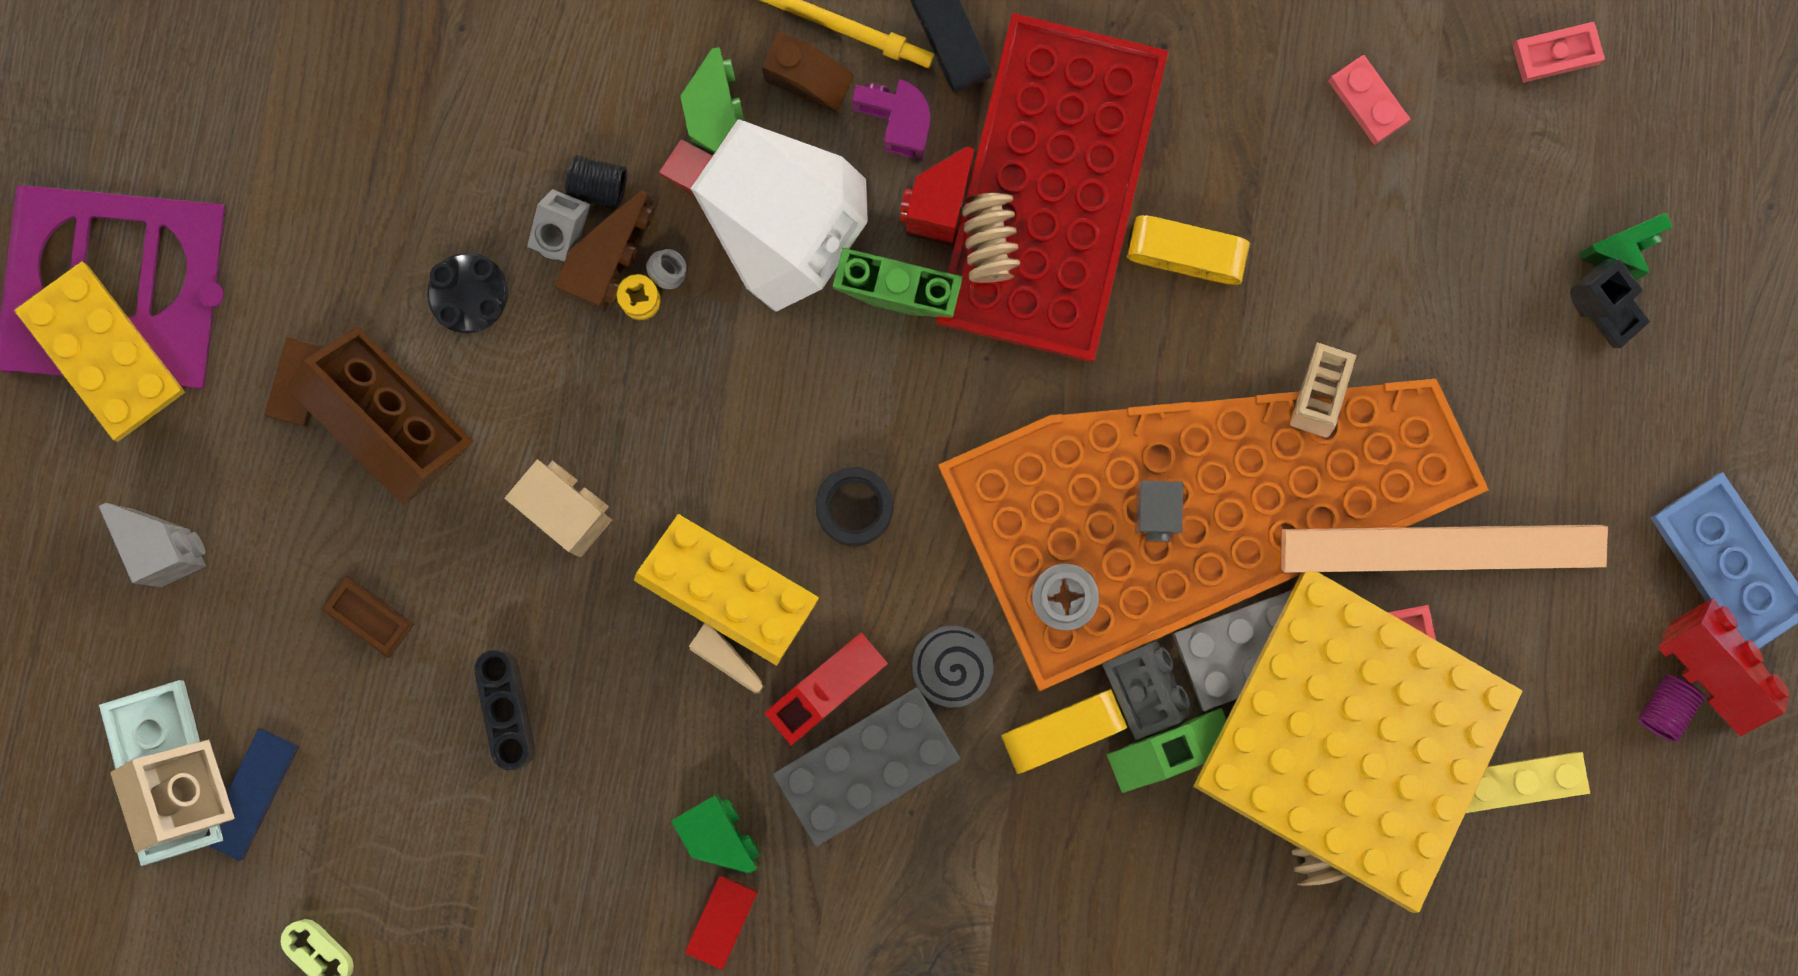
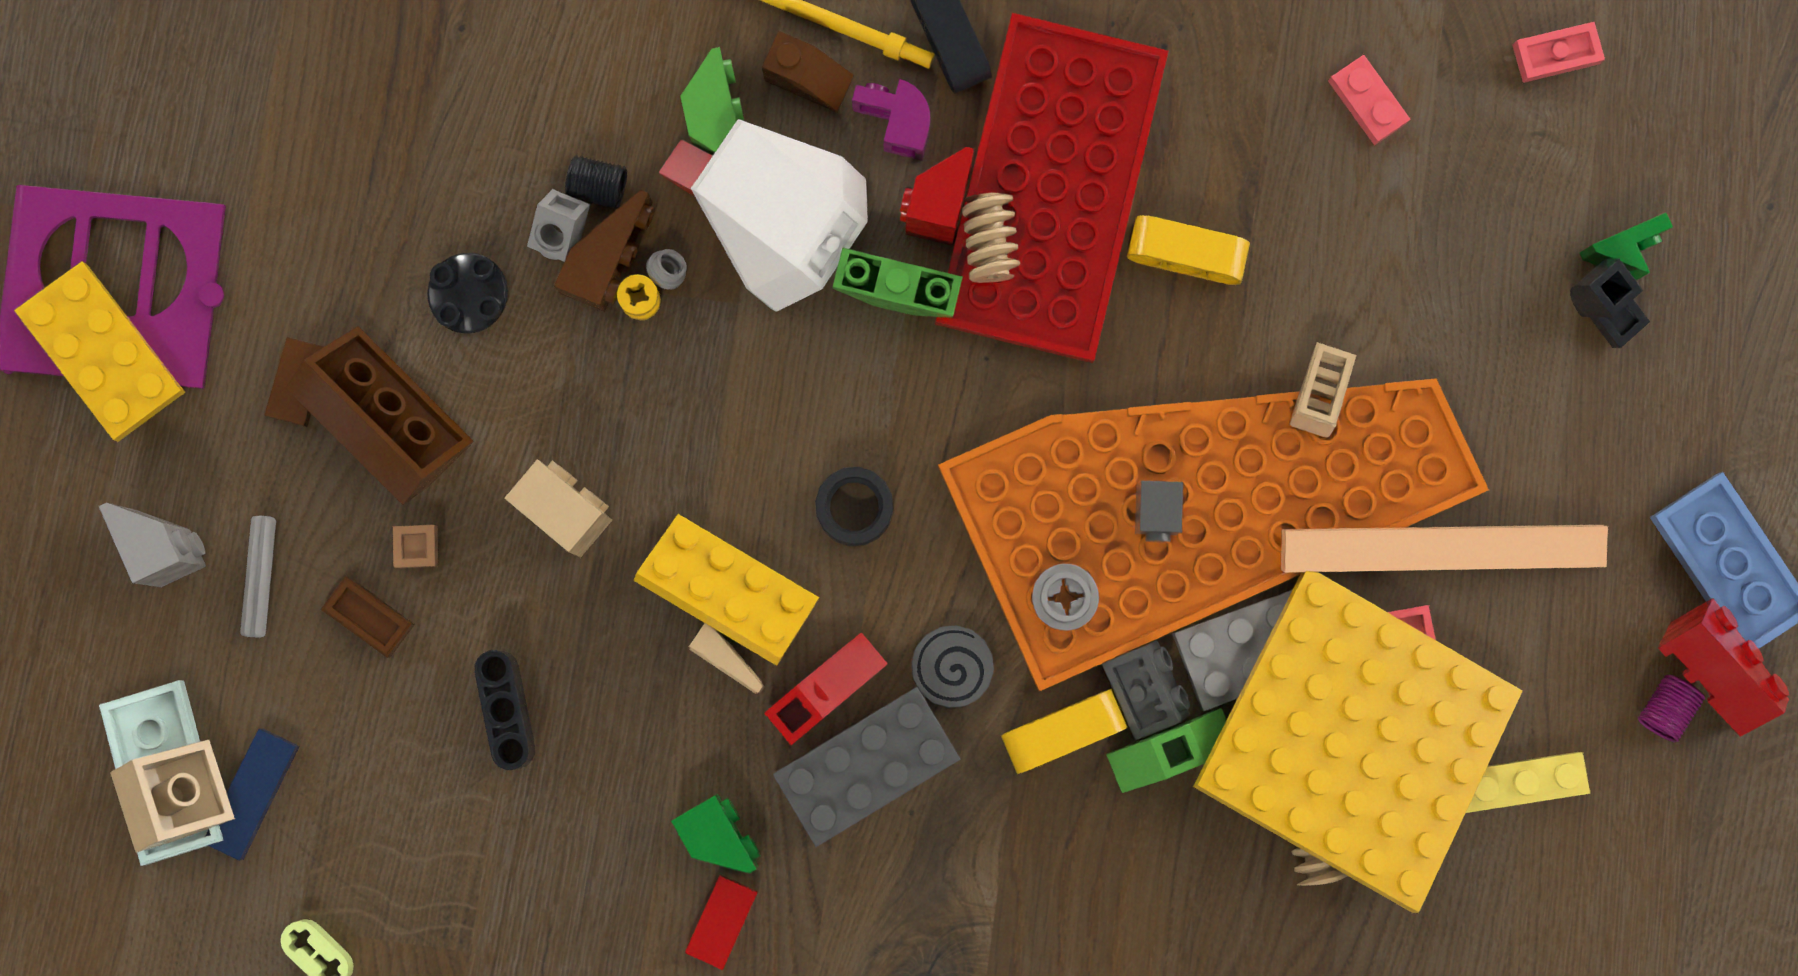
(258, 576): none -> light grey axle
(415, 546): none -> medium nougat plate

